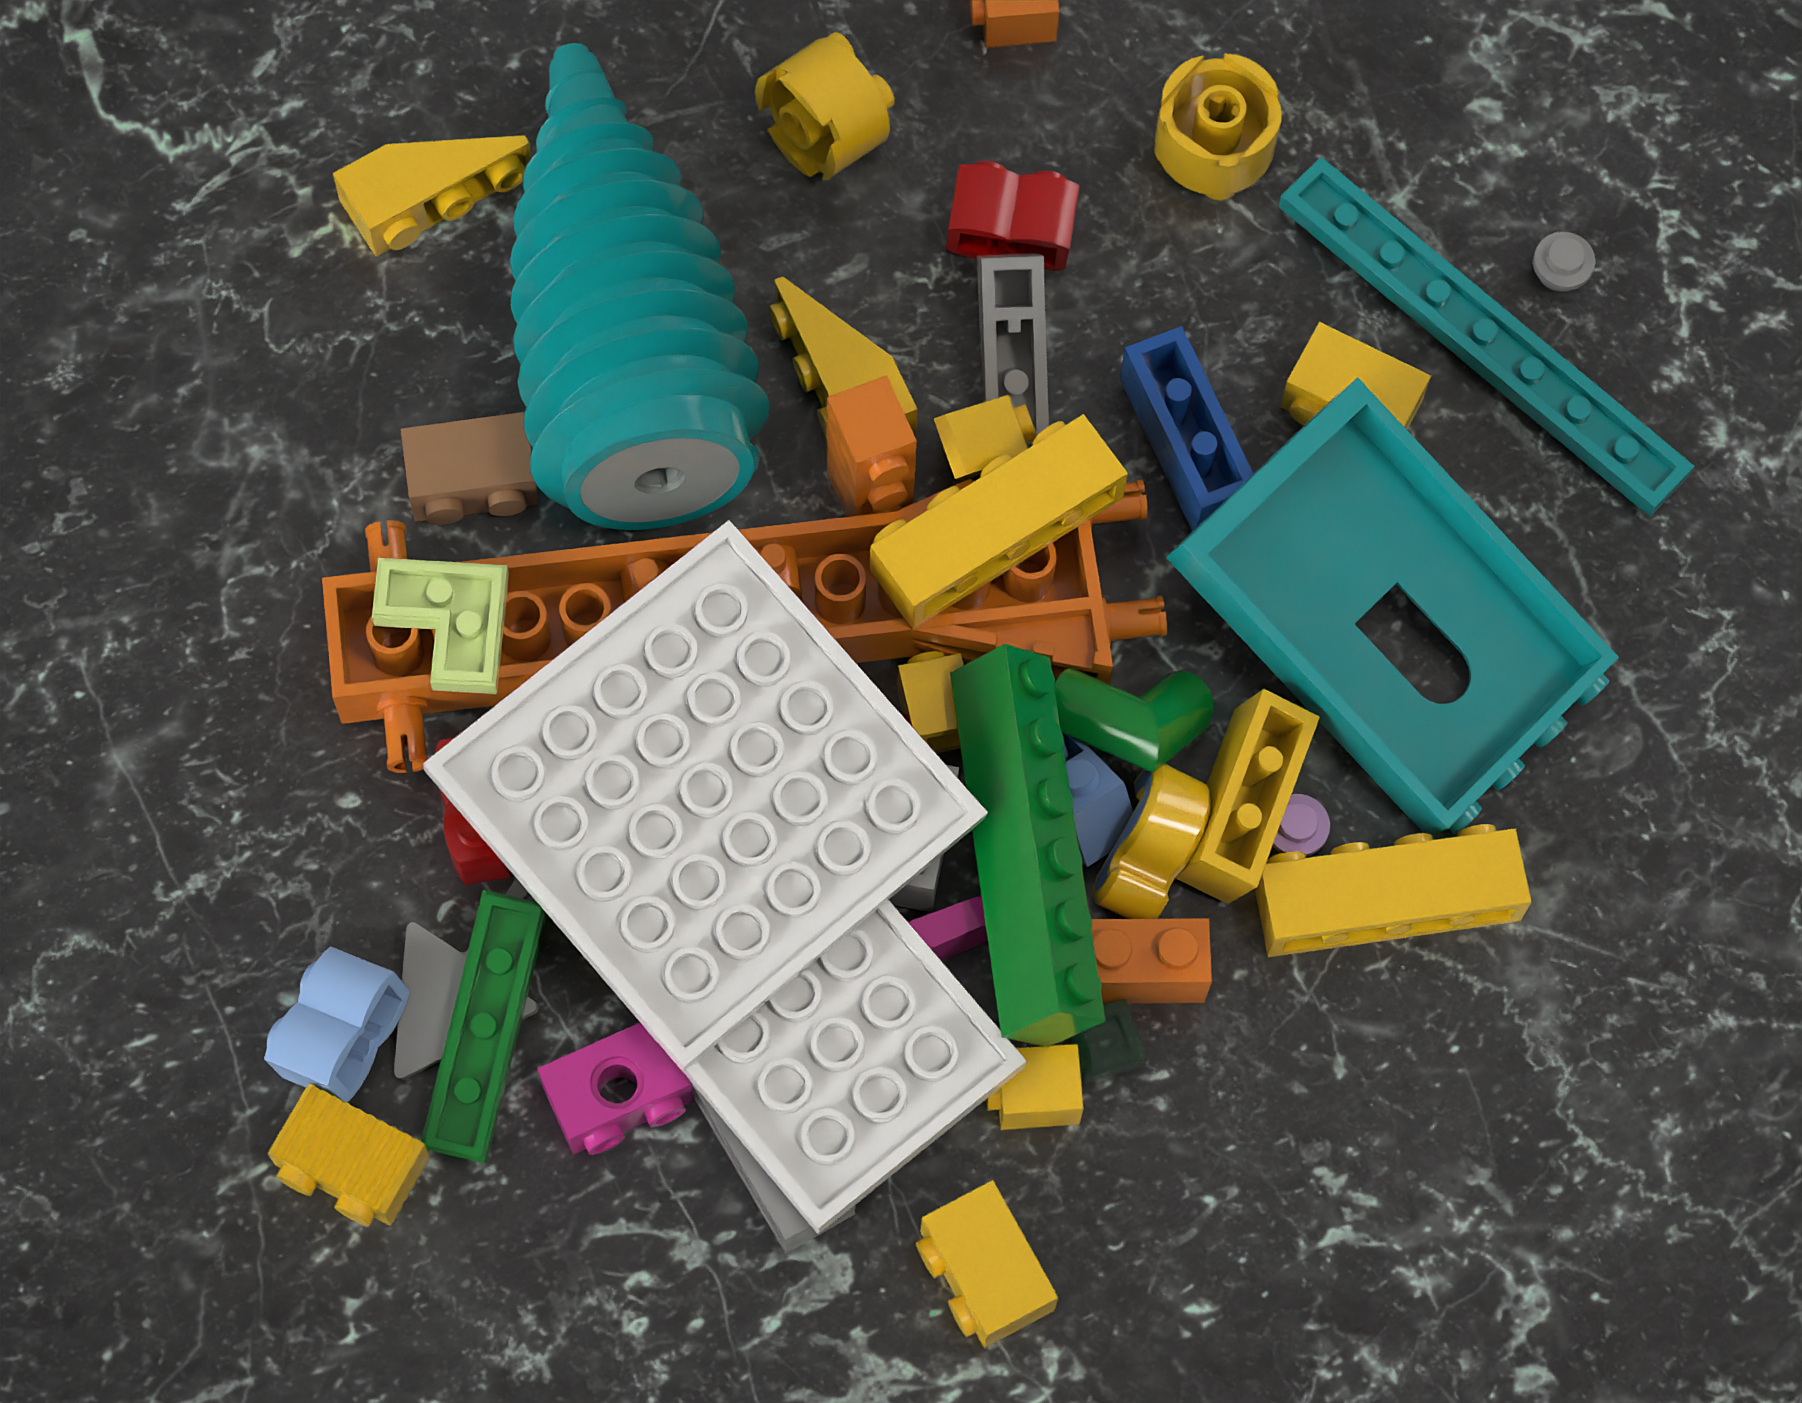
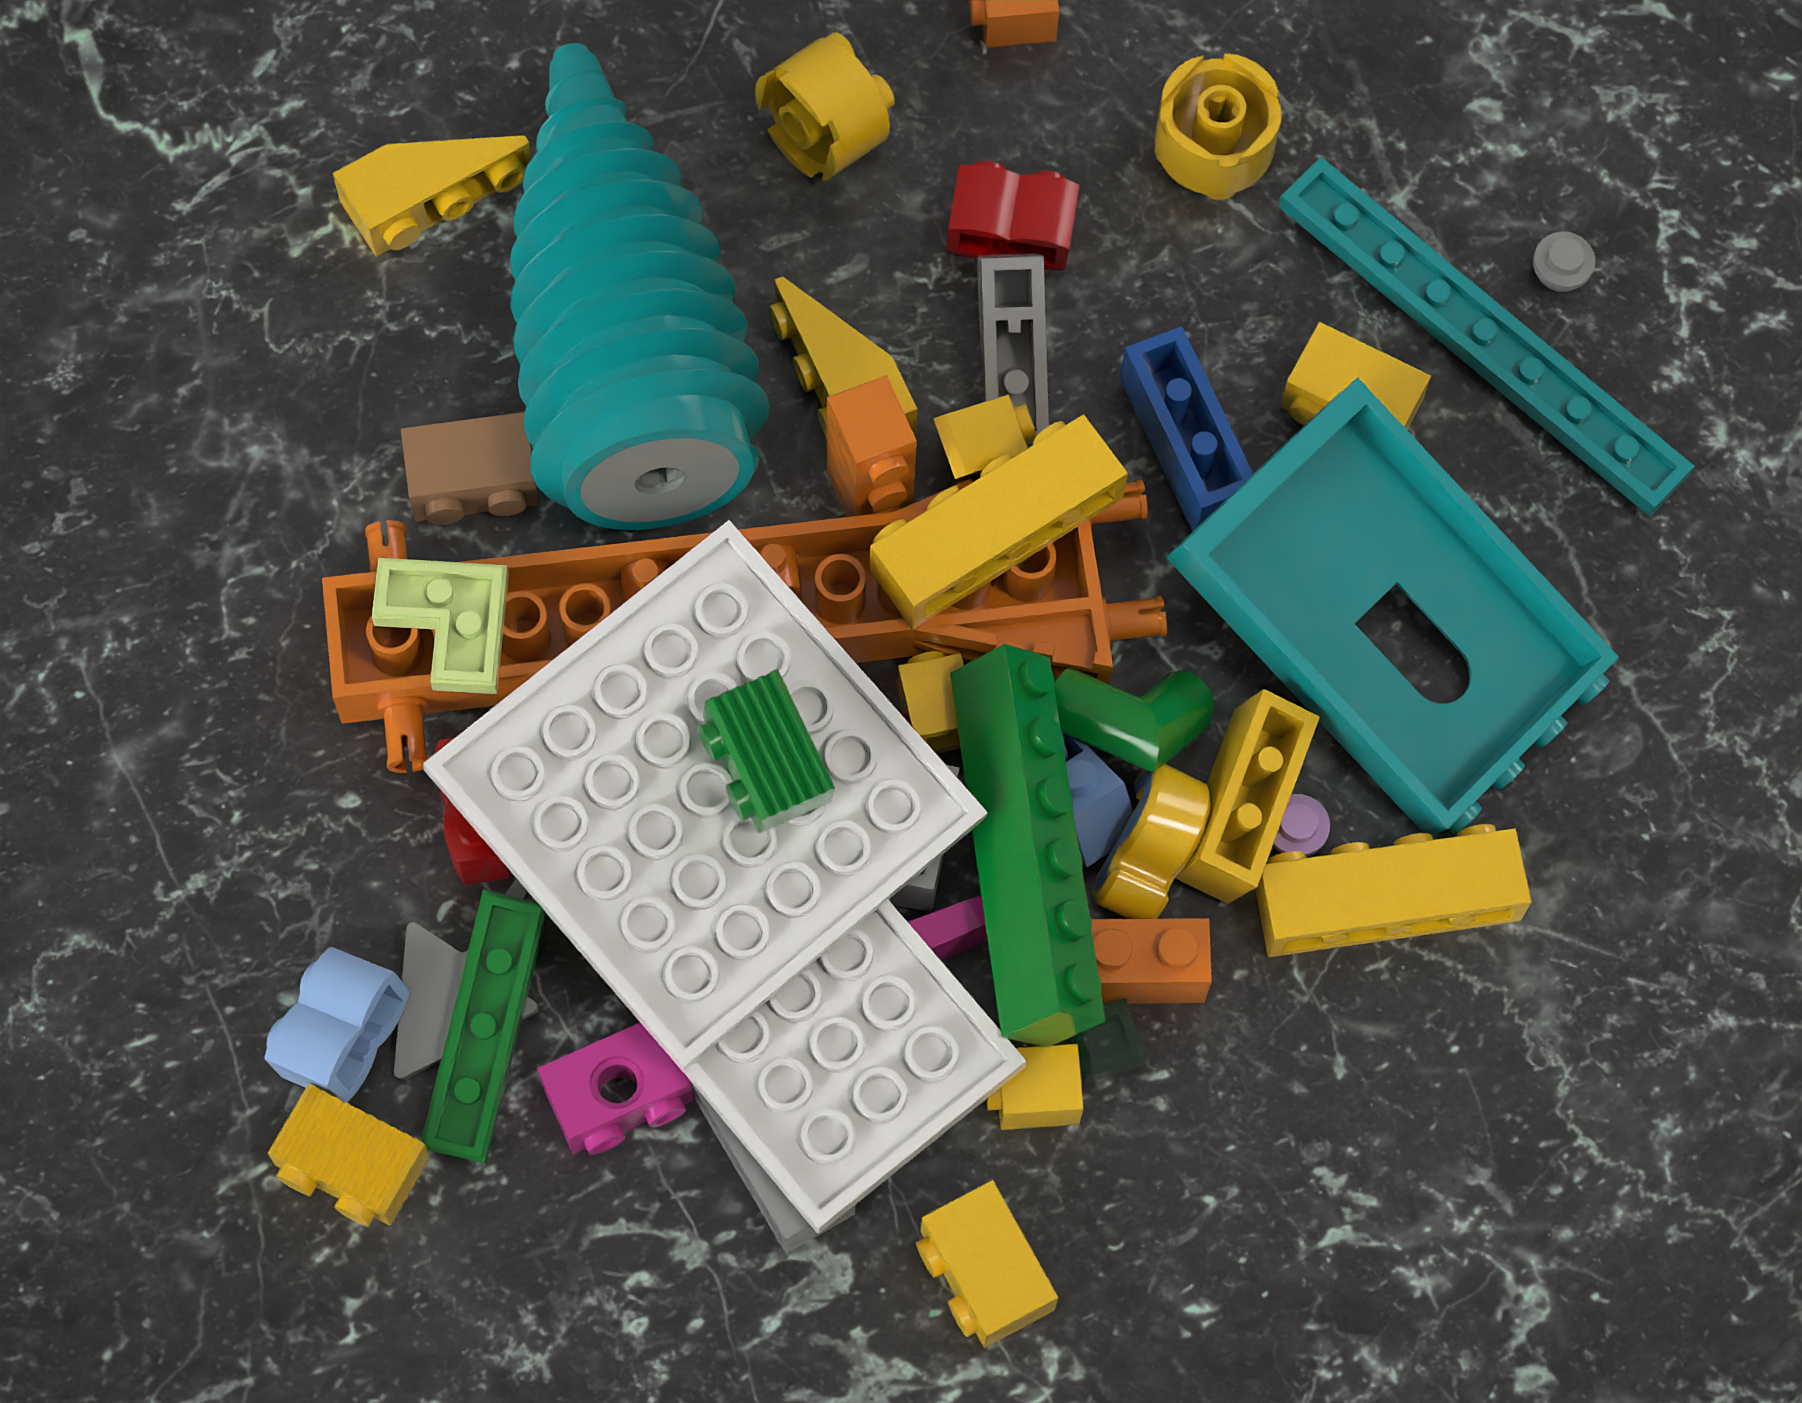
(766, 752): none -> green brick

